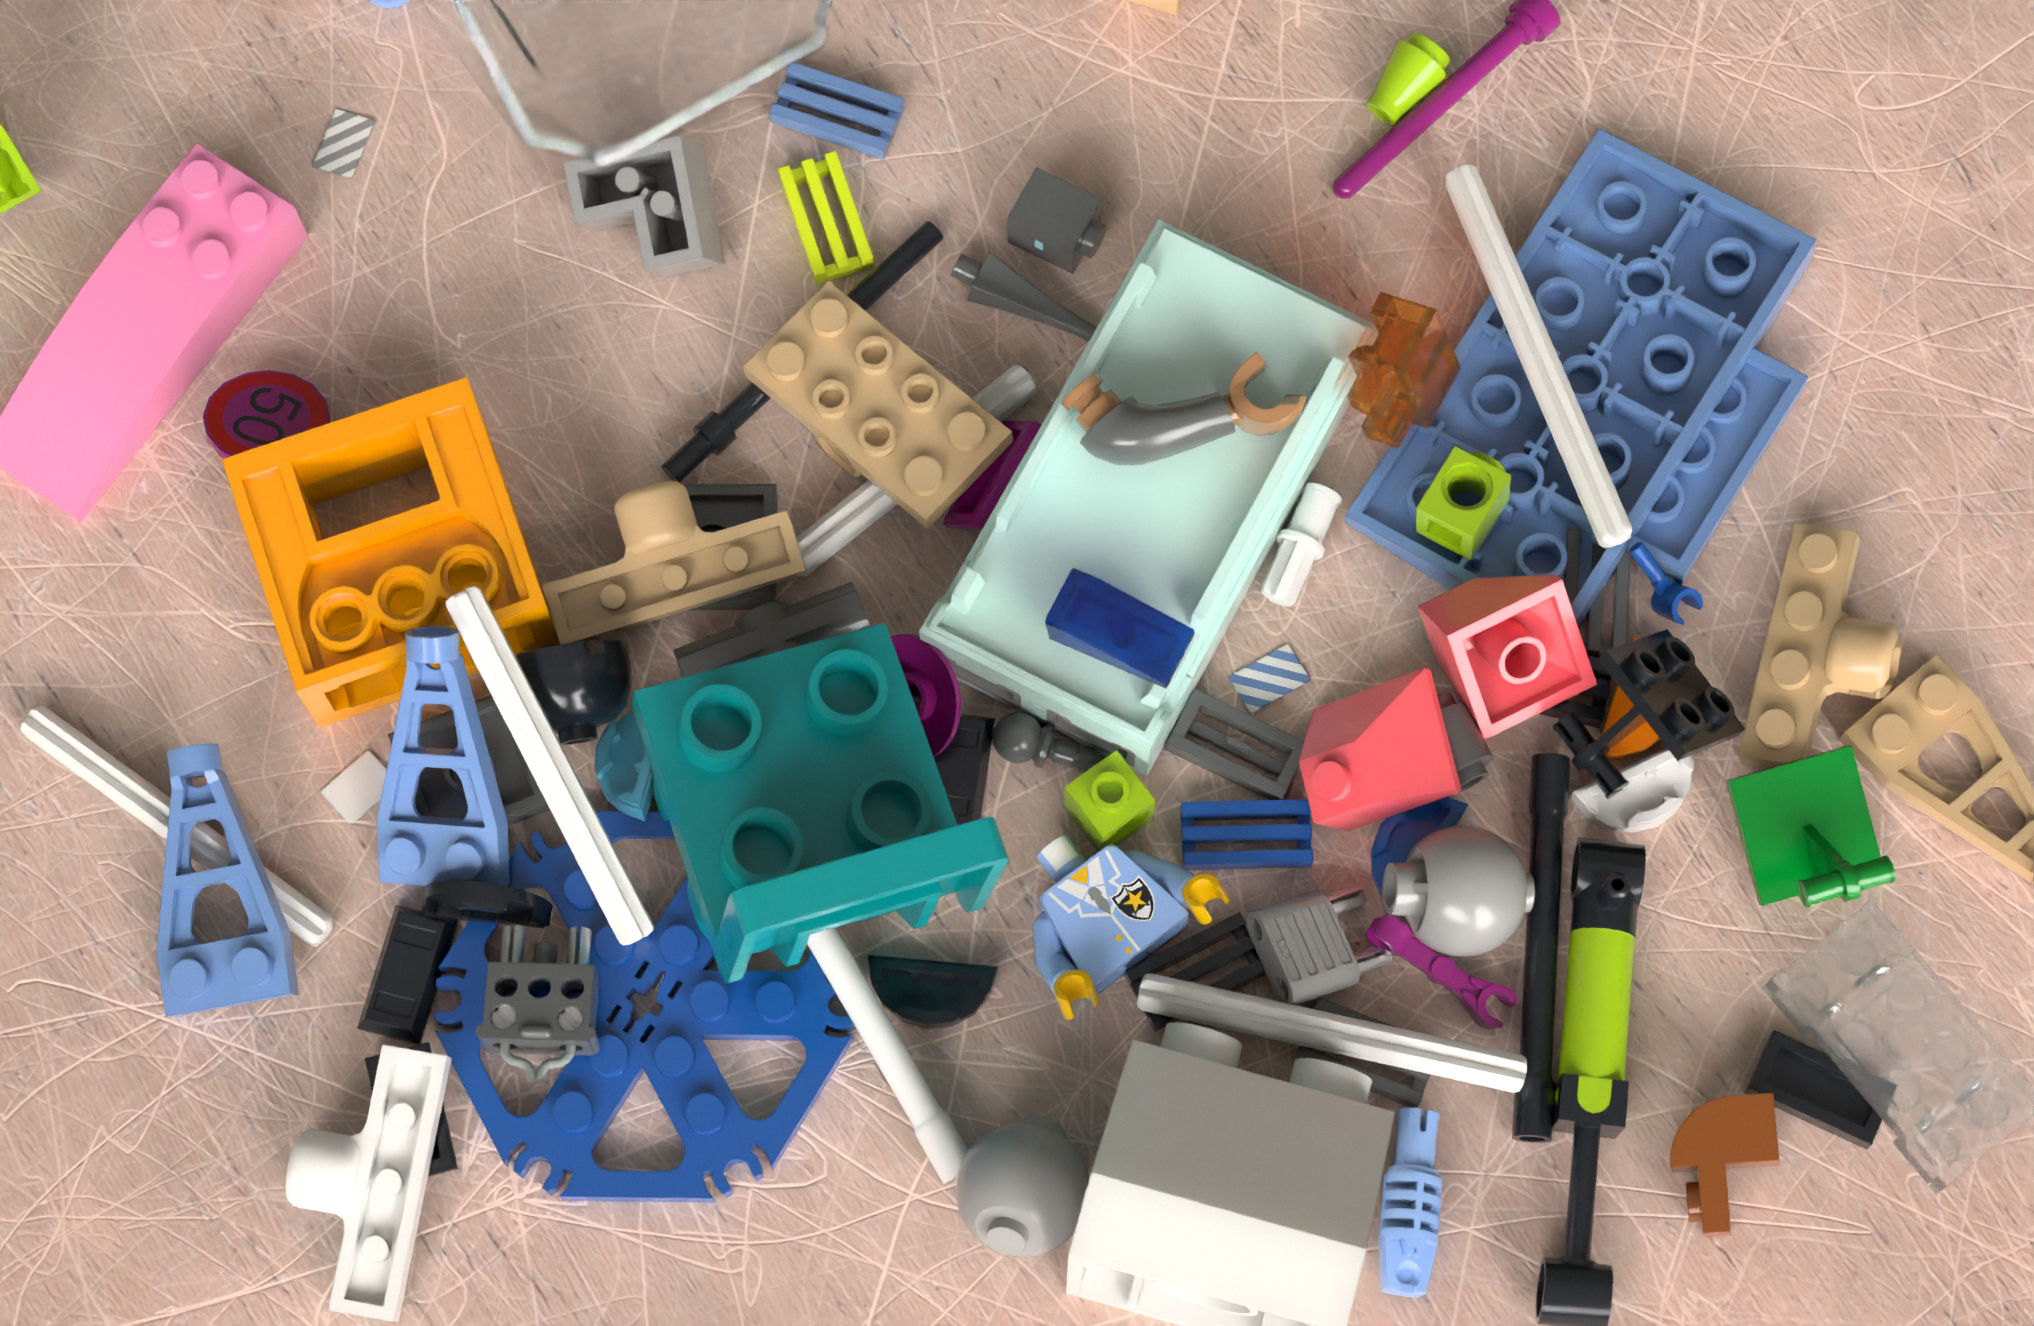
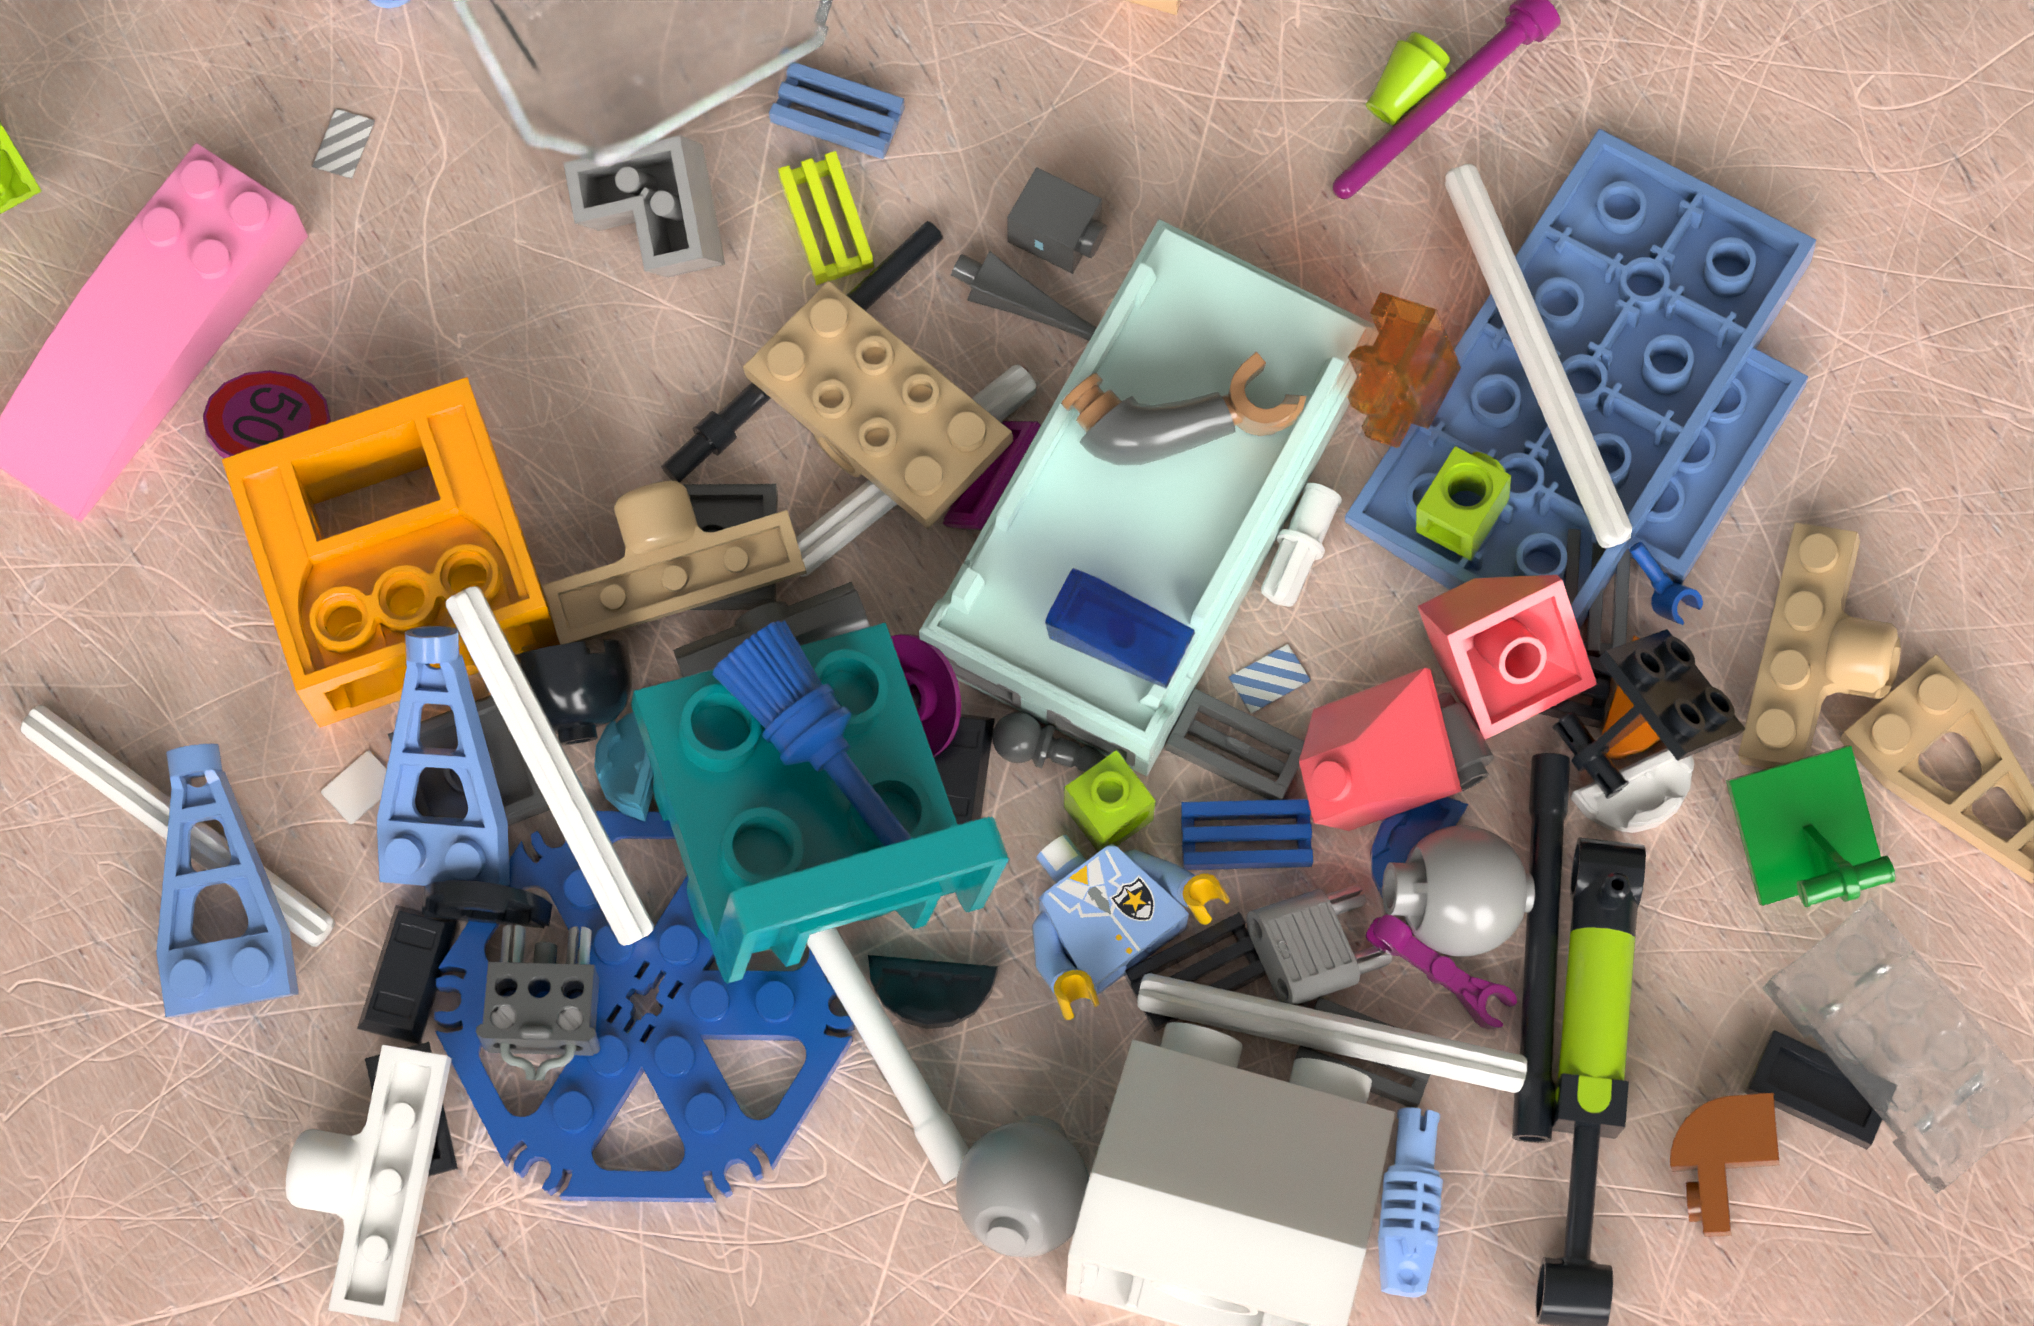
(802, 718): none -> blue piece

